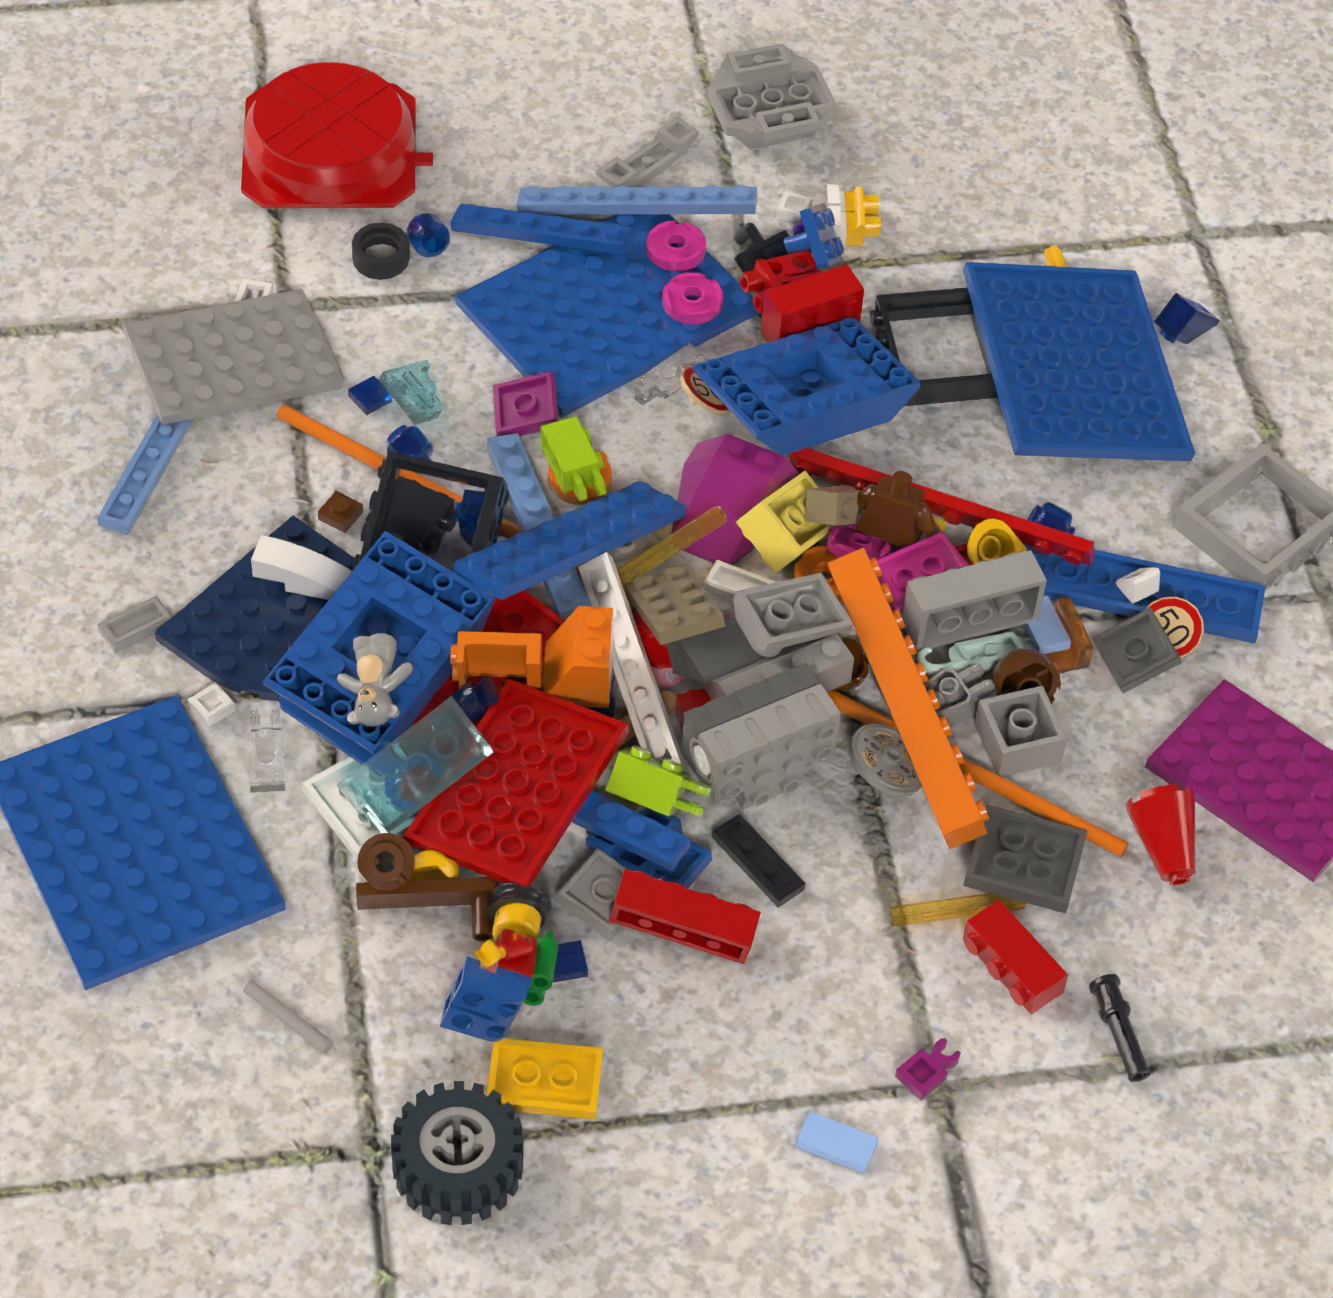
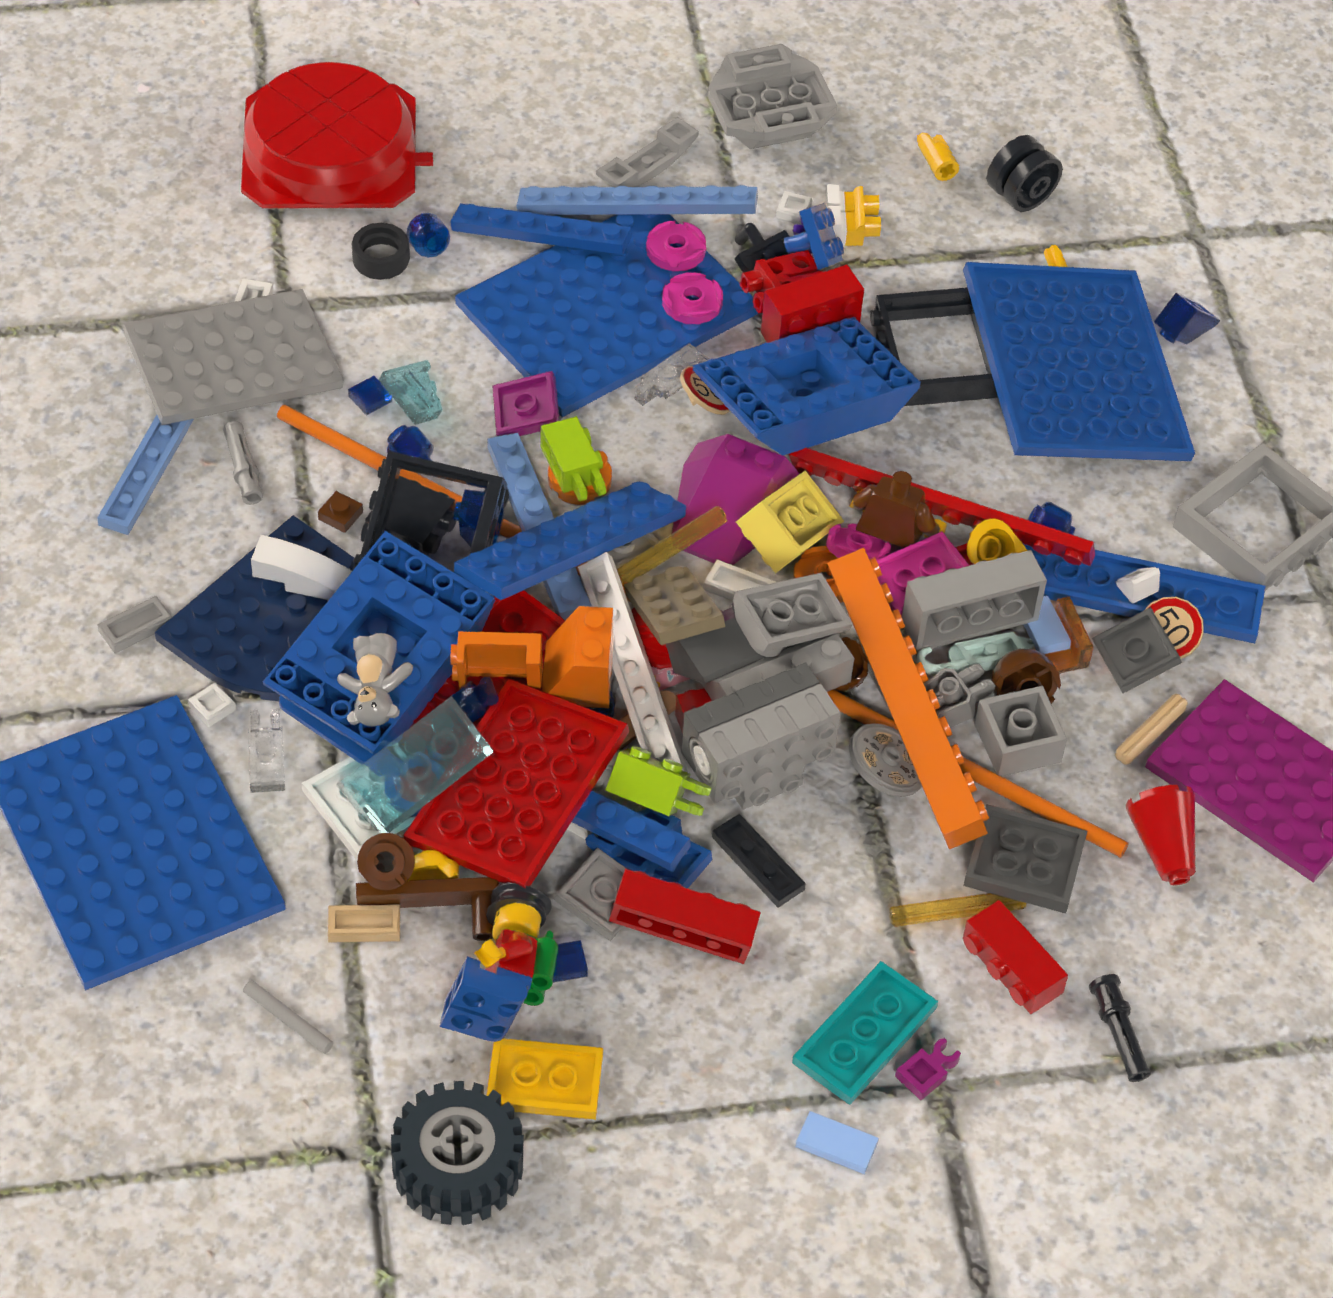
(245, 472): none -> light grey pin
(363, 923): none -> tan tile
(832, 505): dark tan slope -> none
(865, 1032): none -> teal plate
(938, 156): none -> yellow hinge
(1024, 173): none -> black wheel
(1151, 729): none -> tan axle

